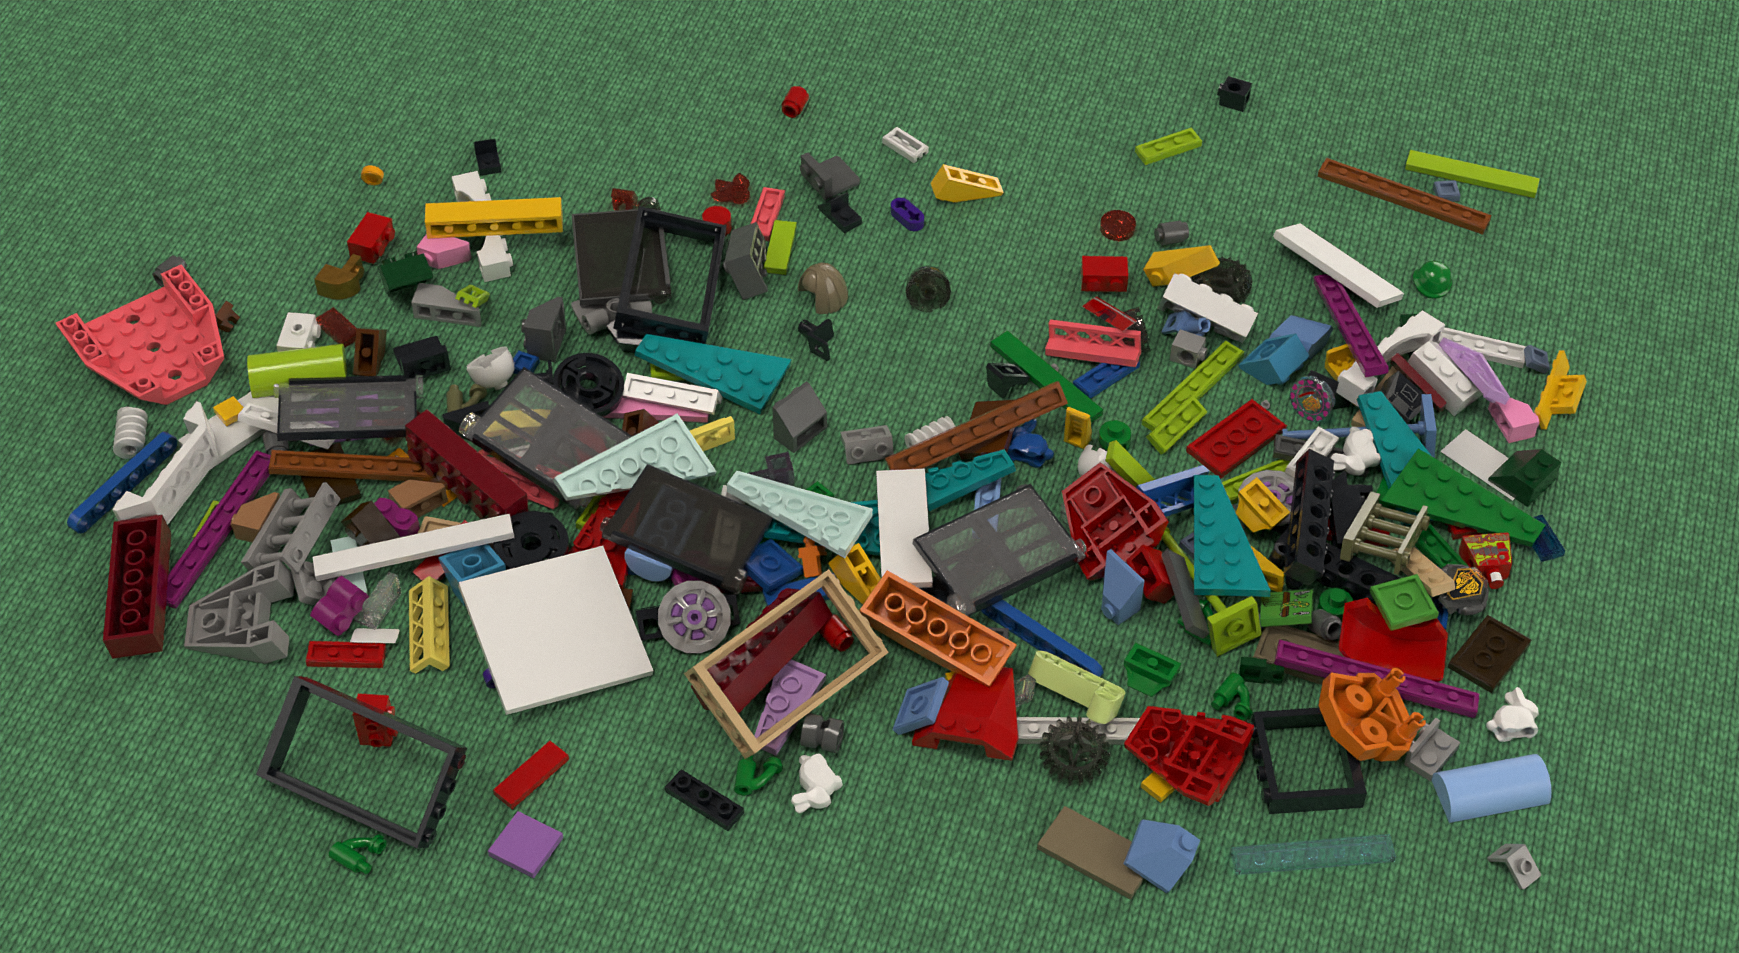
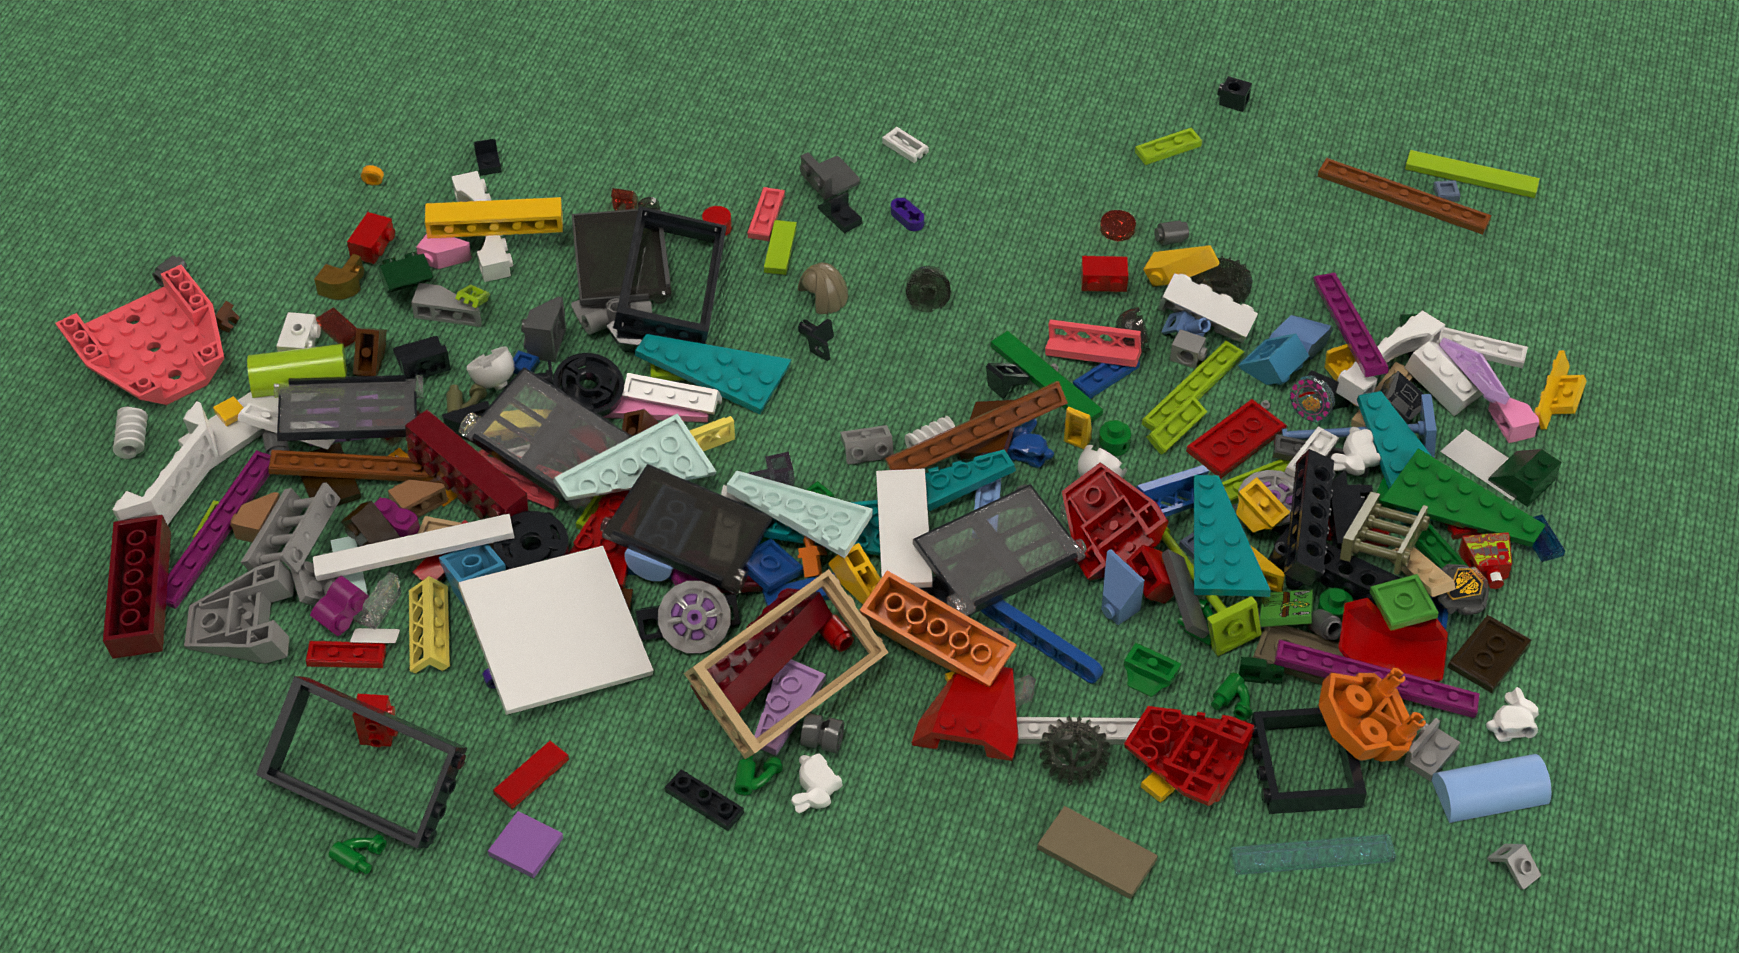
(122, 482): blue beam -> none
(733, 191): clear red plate -> none
(745, 259): dark grey wedge -> none
(794, 101): red brick -> none
(798, 418): dark grey slope -> none
(920, 706): medium blue tile -> none
(964, 185): yellow slope -> none
(1078, 685): yellowish green beam -> none
(1109, 313): red sticker -> none
(1126, 465): lime tile -> none
(1161, 853): medium blue slope -> none
(1338, 265): white tile -> none
(1413, 376): dark red tile -> none
(1433, 279): green helmet -> none
(1536, 359): sand blue tile -> none

